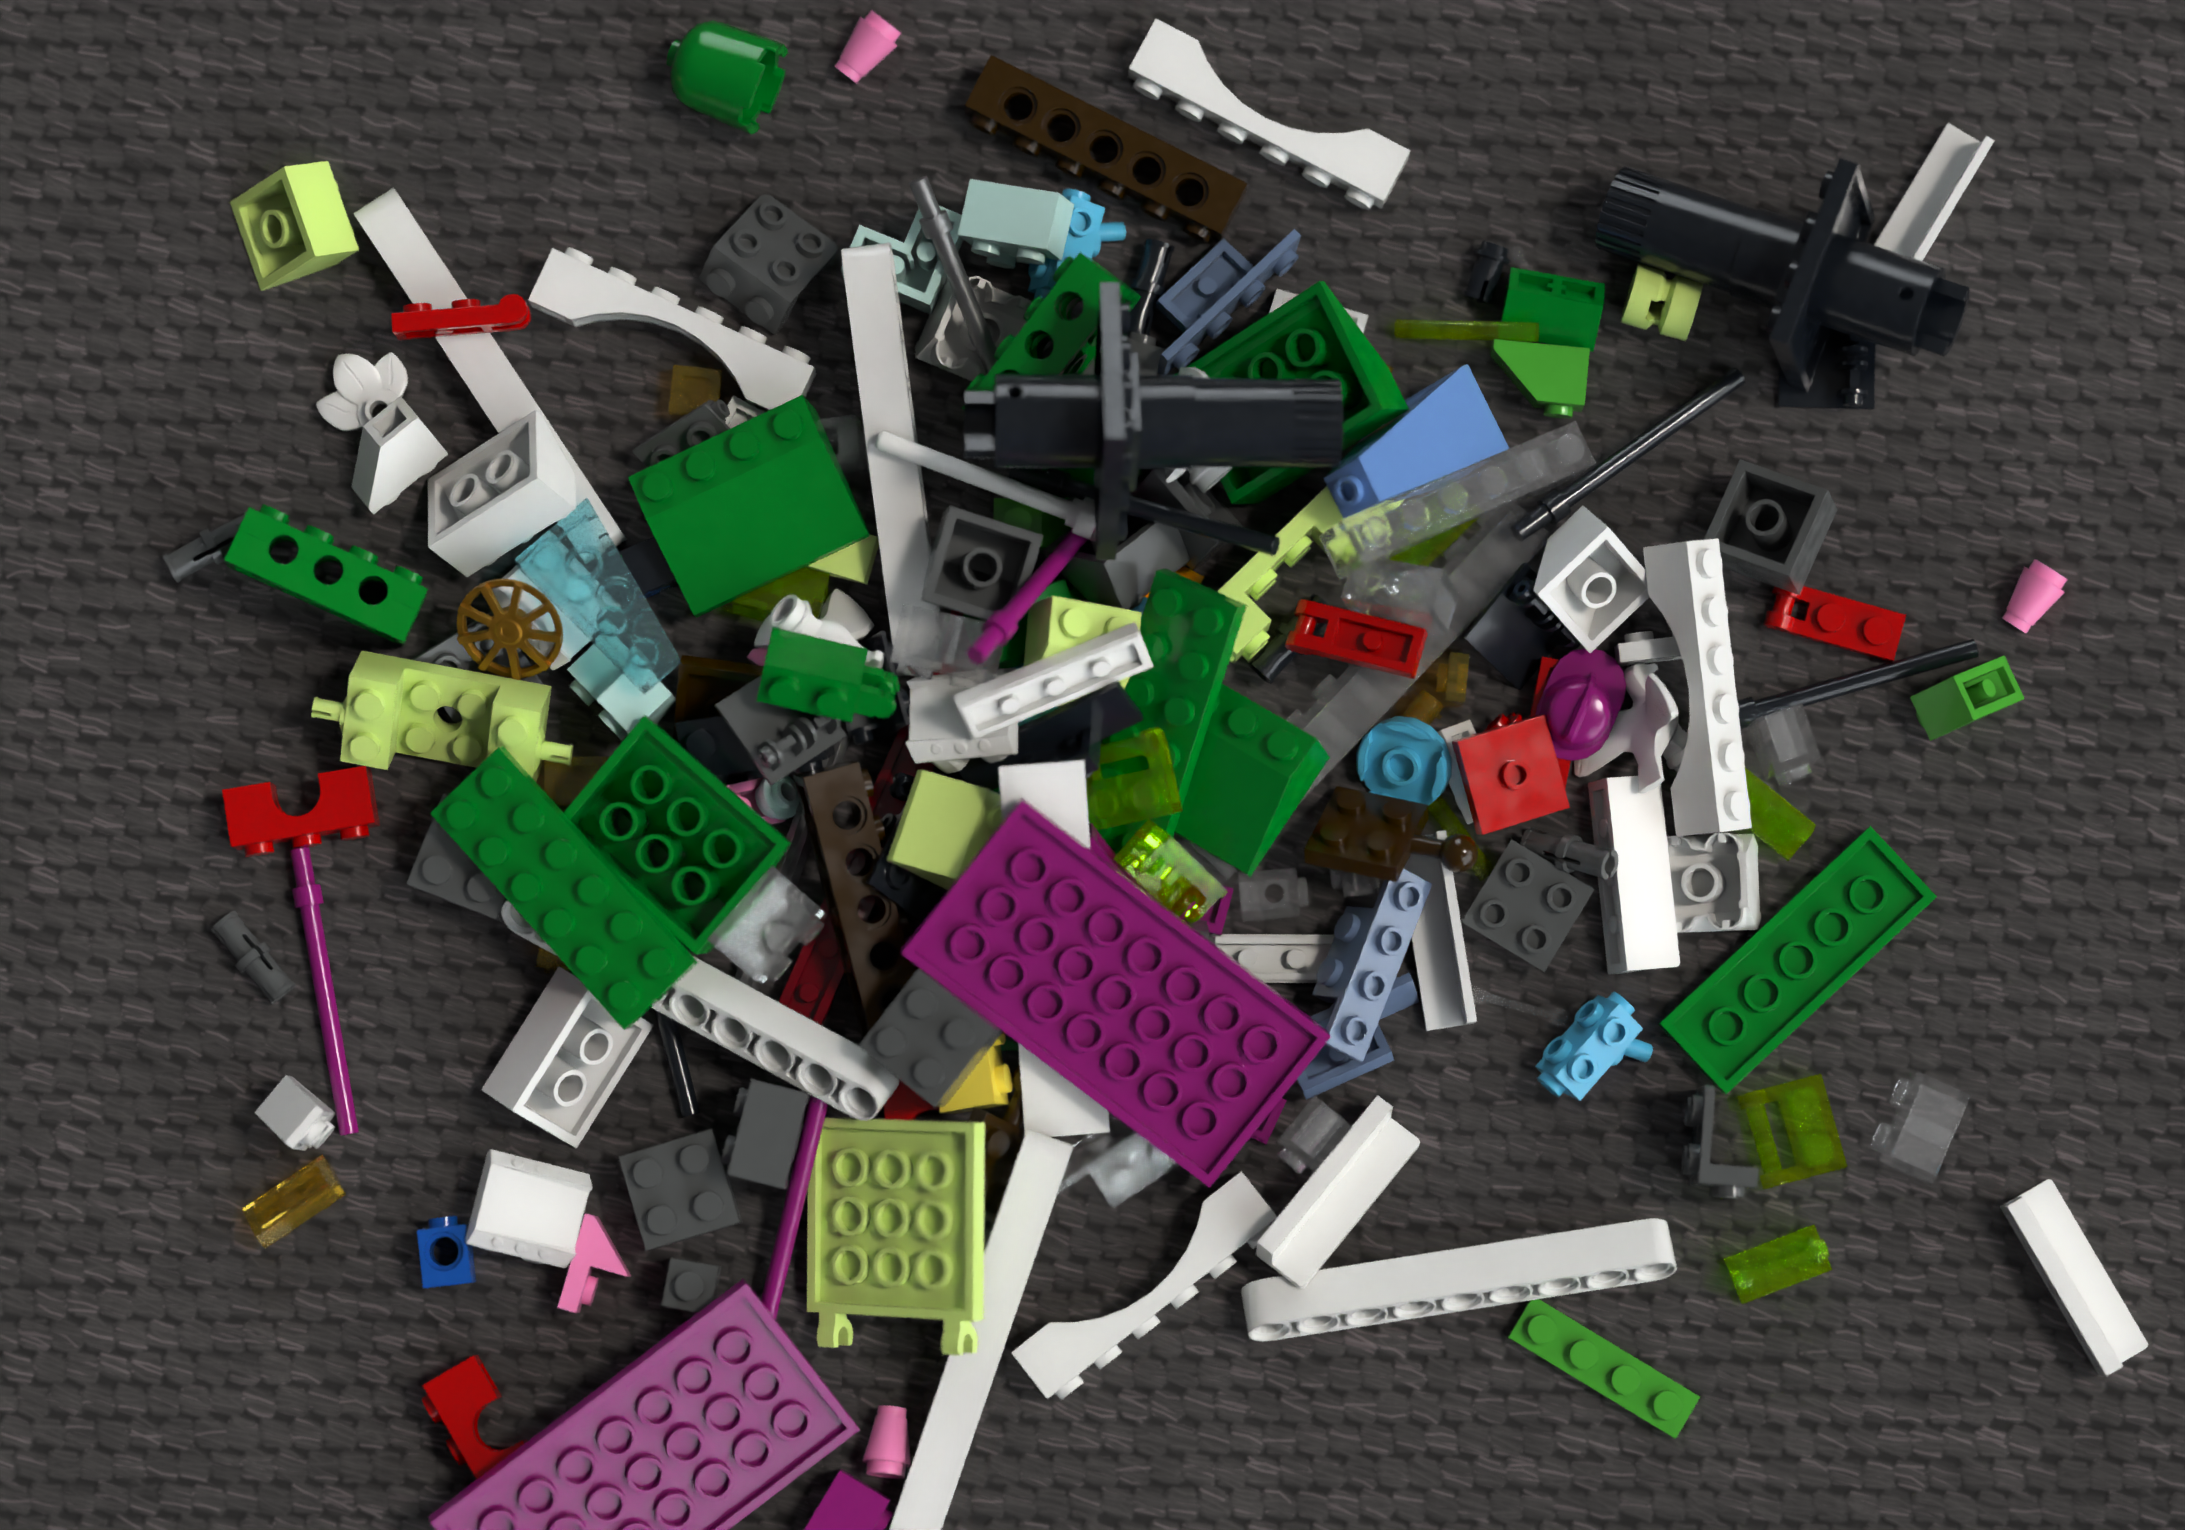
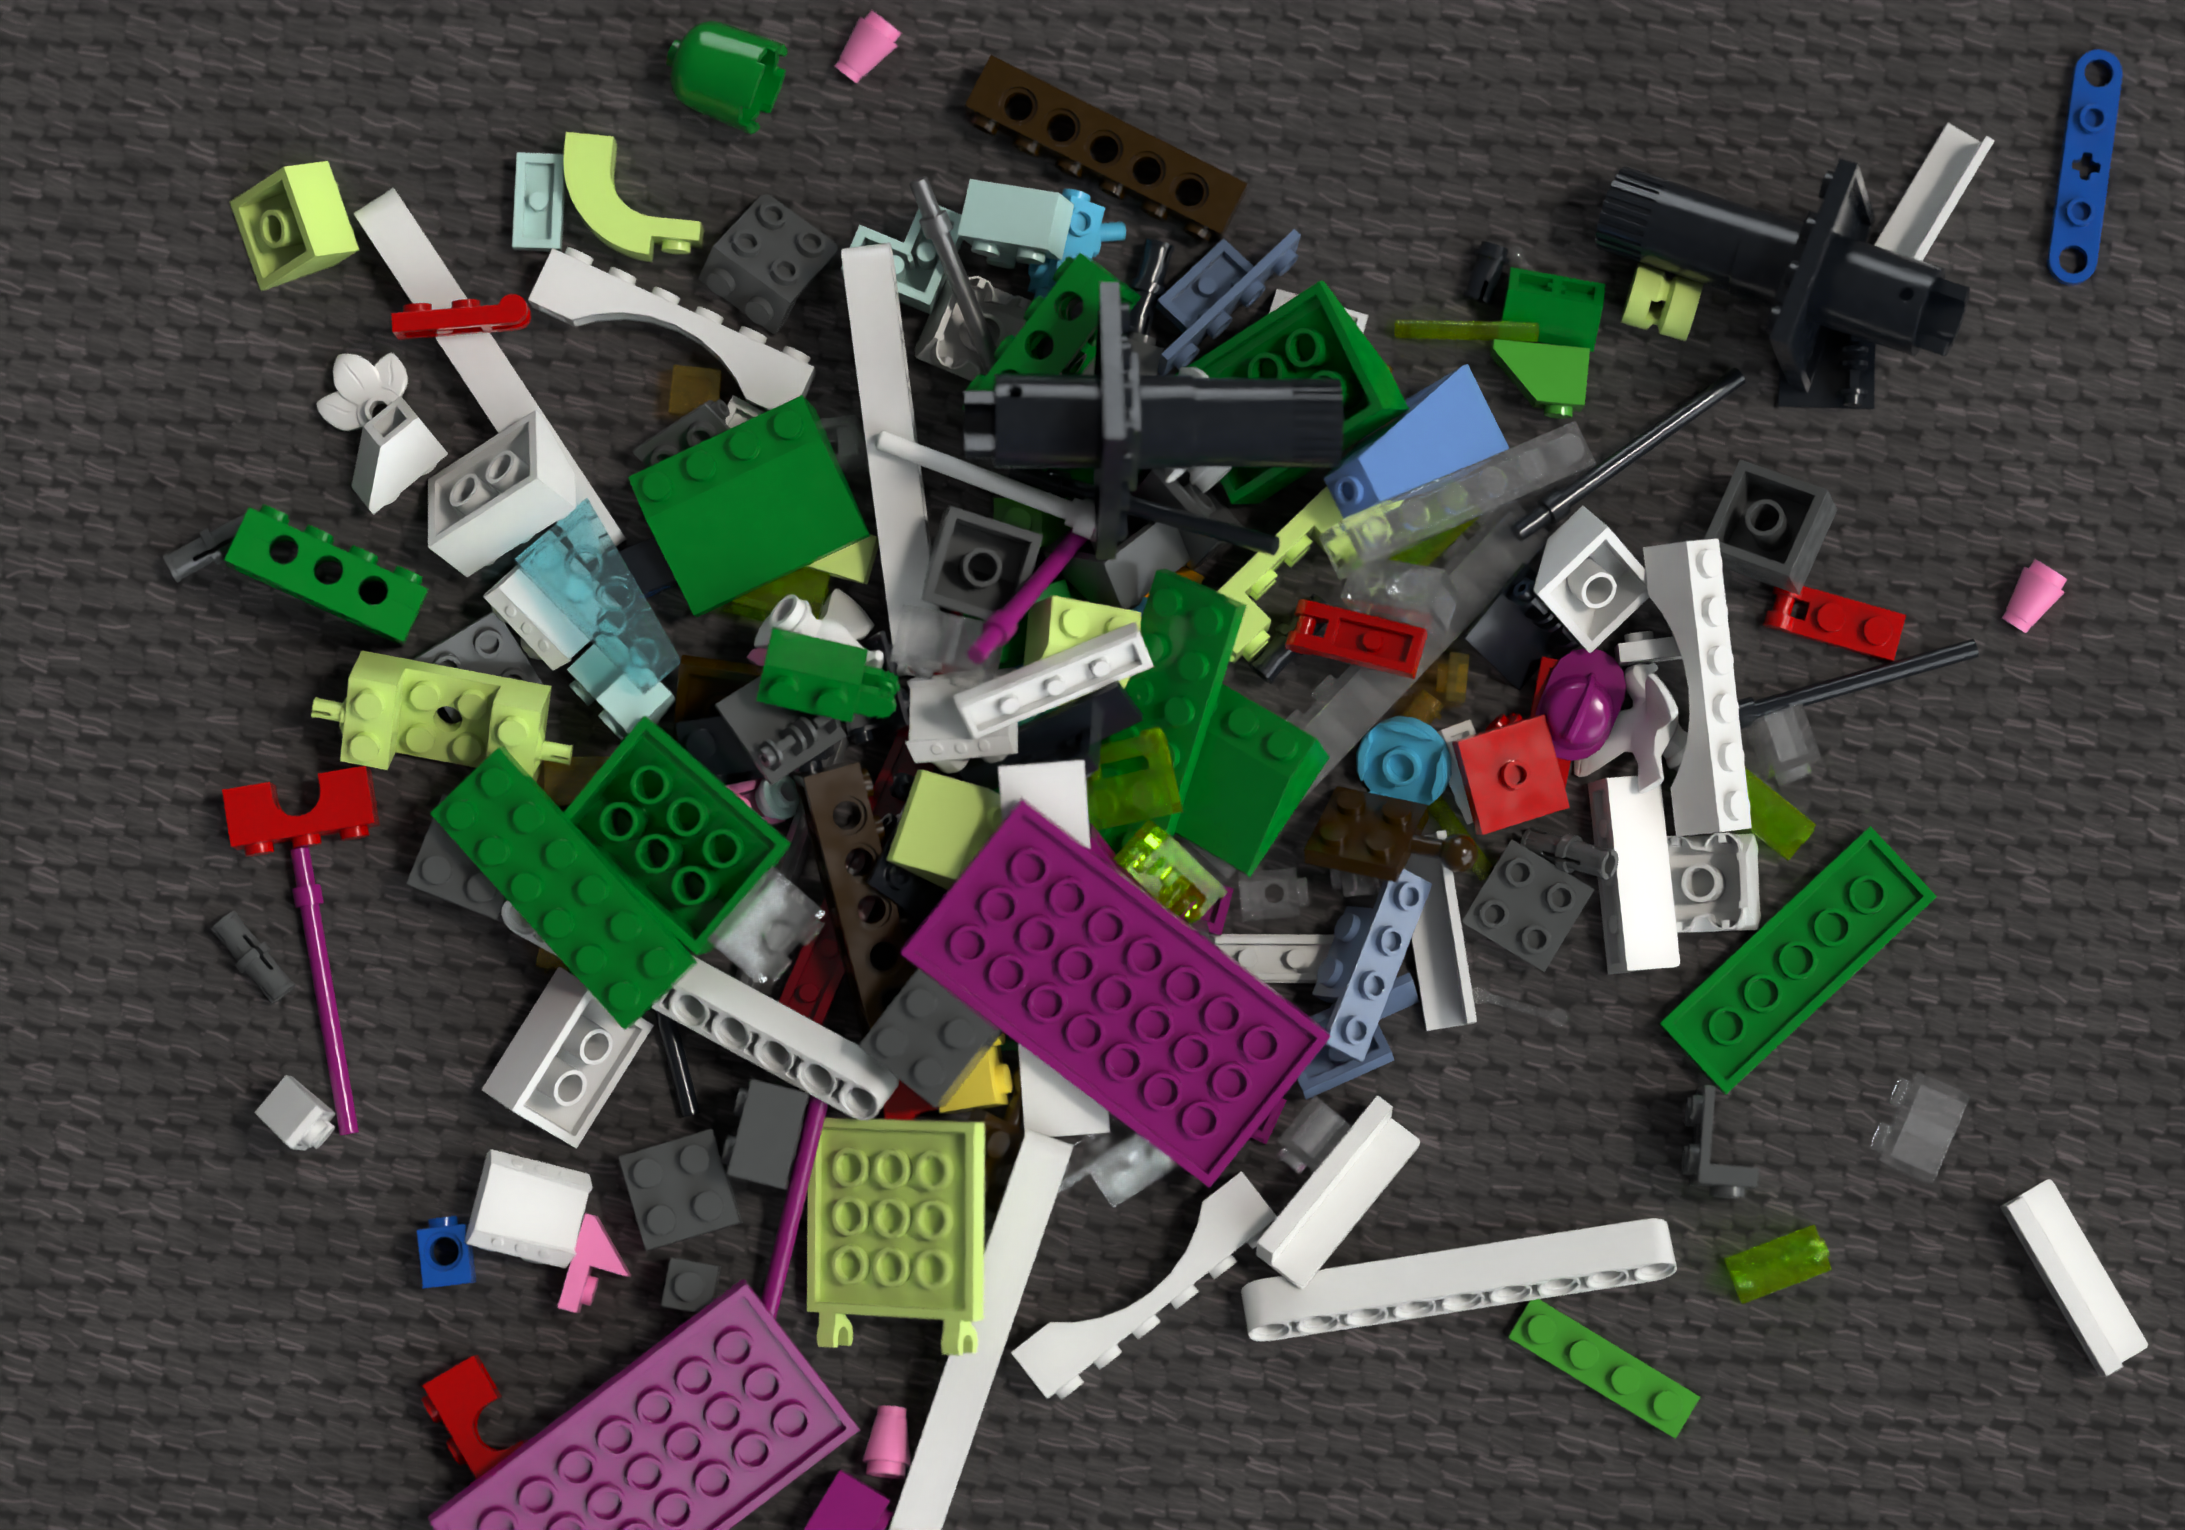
(293, 1201): clear yellow plate -> none
(509, 629): pearl gold wheel -> none
(538, 202): none -> light aqua plate
(590, 182): none -> yellowish green arch
(1356, 161): white arch -> none
(1593, 1043): medium azure brick -> none
(1807, 1125): clear neon green plate -> none
(1966, 698): bright green slope -> none
(2091, 133): none -> blue piece

